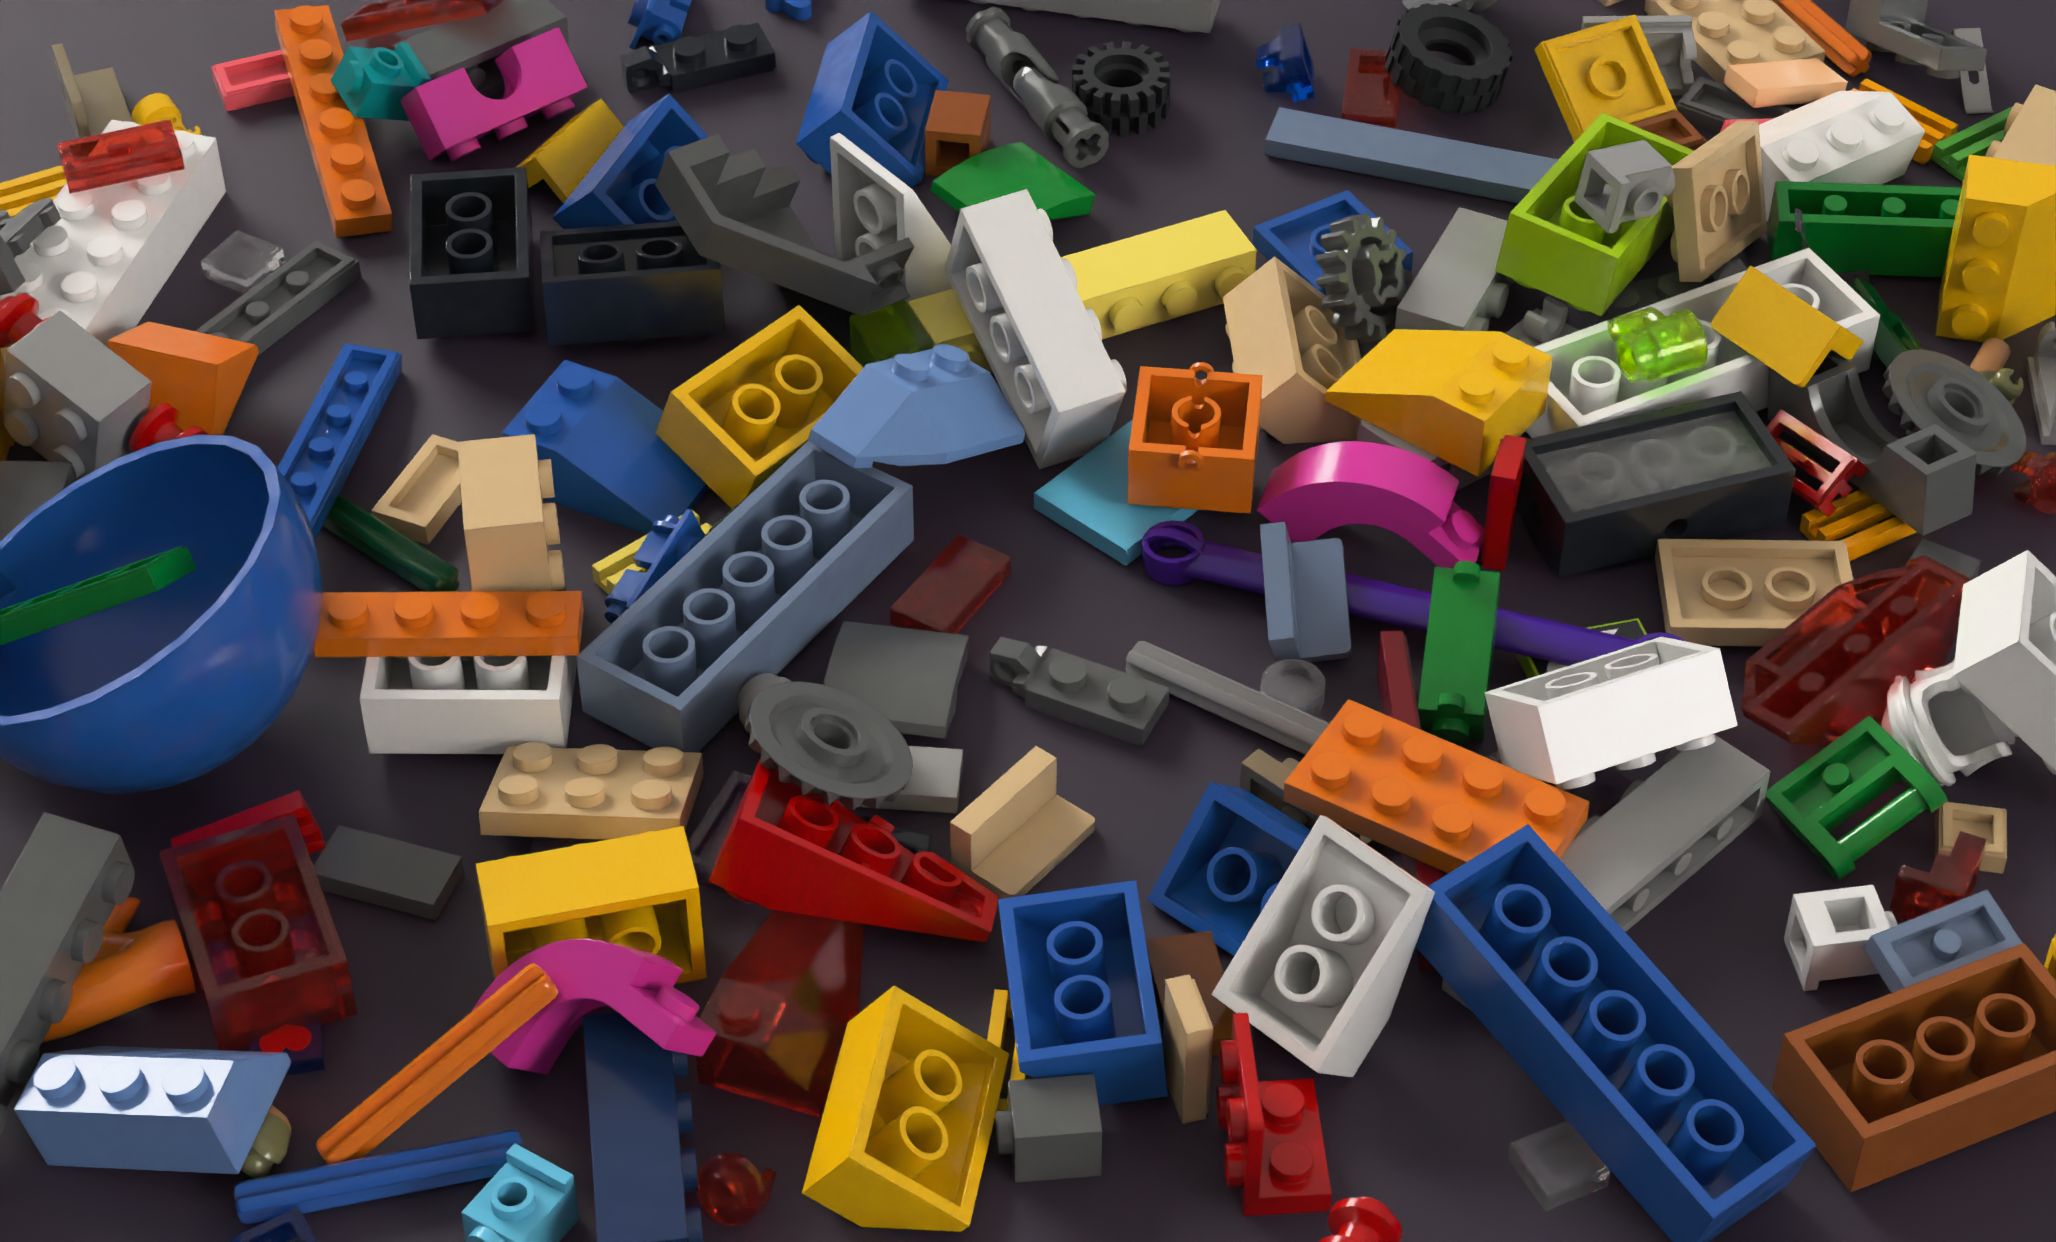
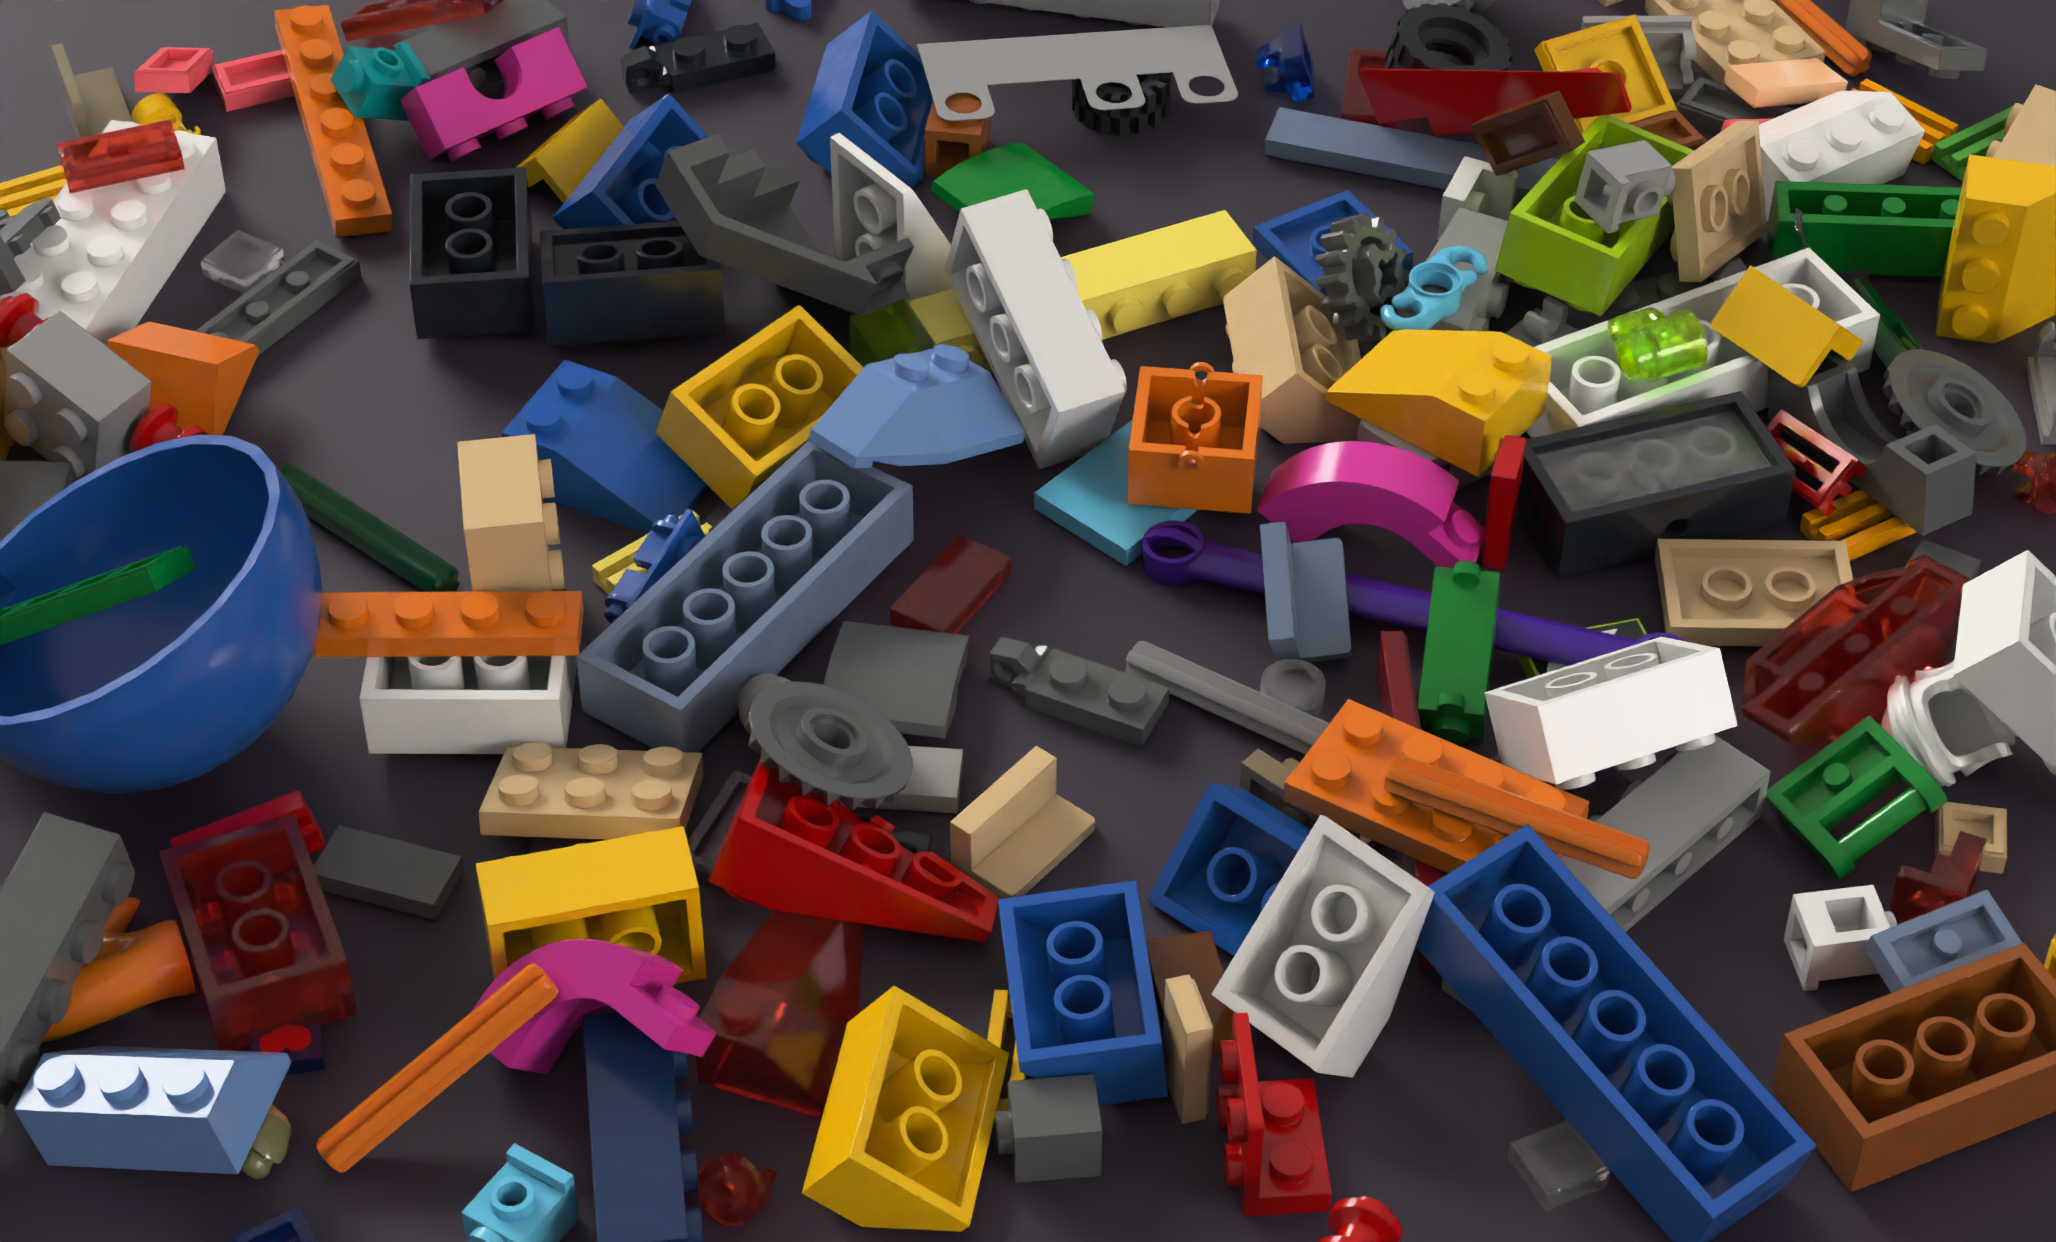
(174, 70): none -> coral tile
(338, 427): blue tile -> none
(374, 1177): blue axle -> none
(424, 492): tan tile -> none
(1035, 87): dark grey piece -> none
(1090, 57): none -> light grey piece
(1435, 272): none -> medium azure piece
(1462, 97): none -> red wedge
(1478, 190): none -> white bracket
(1509, 812): none -> orange axle
(1528, 133): none -> reddish brown tile
(1975, 96): light grey piece -> none
(1990, 363): arm -> none

